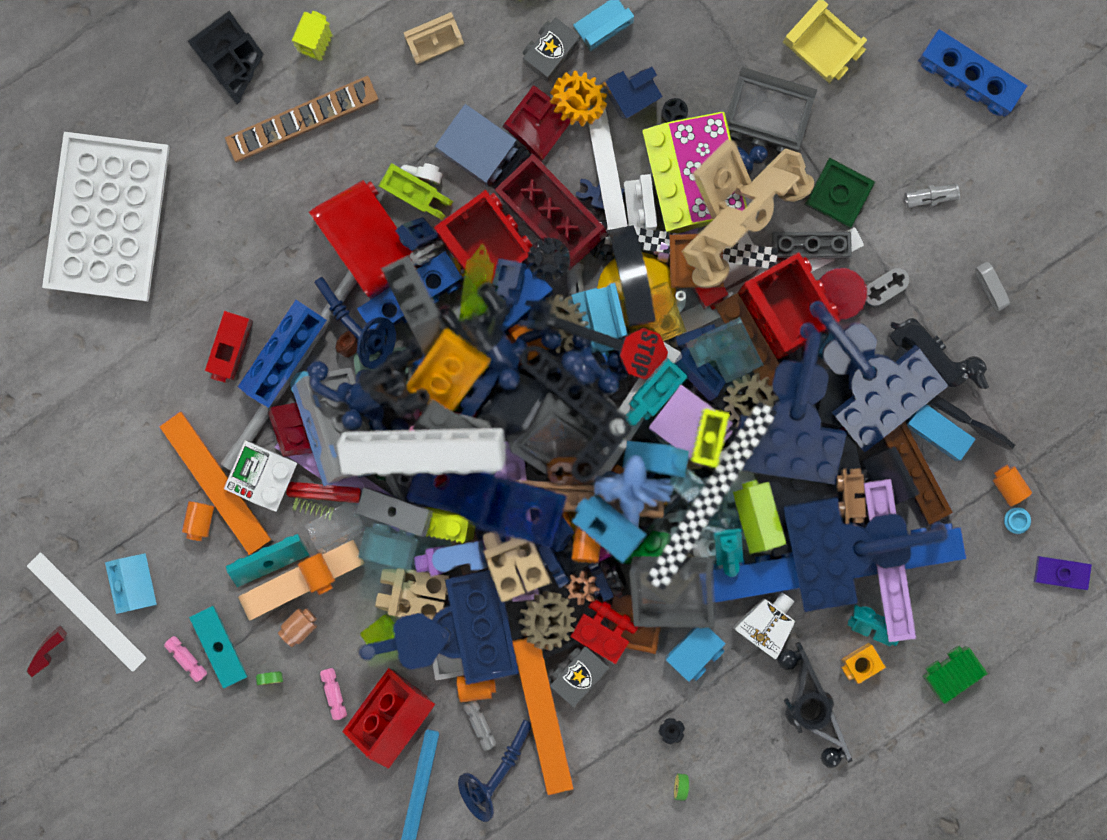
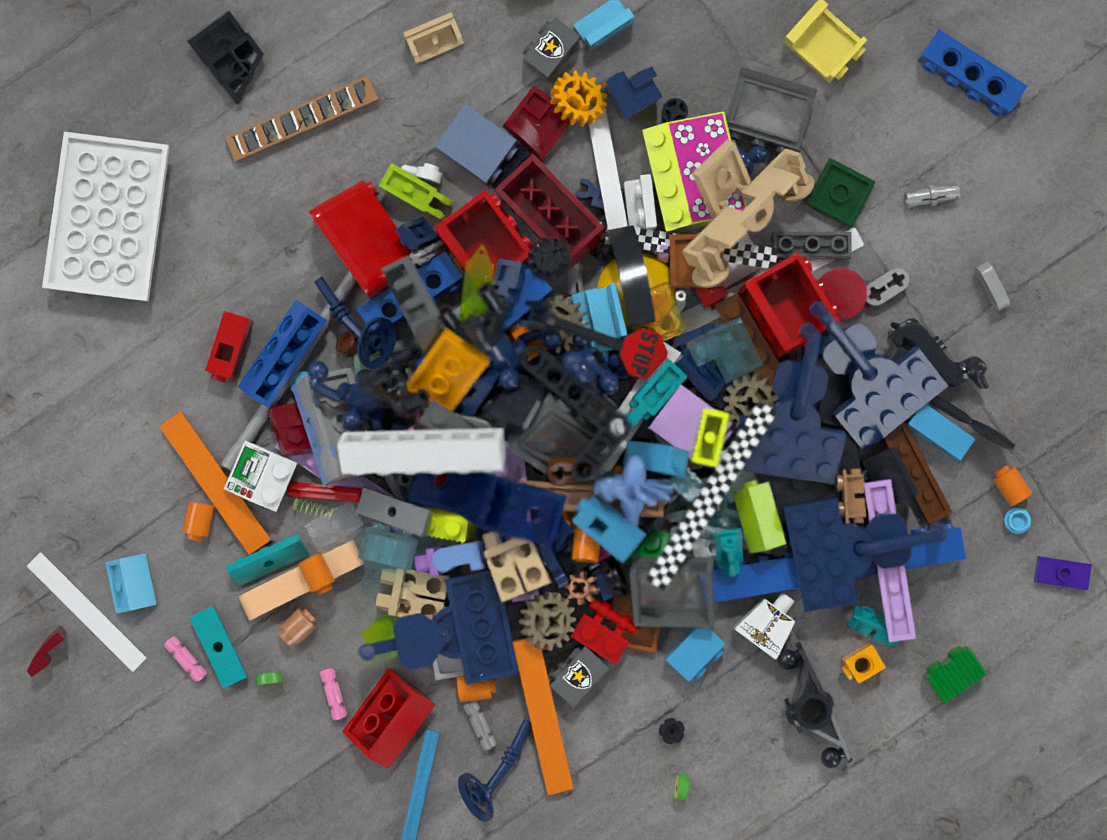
(312, 35): neon yellow brick -> none

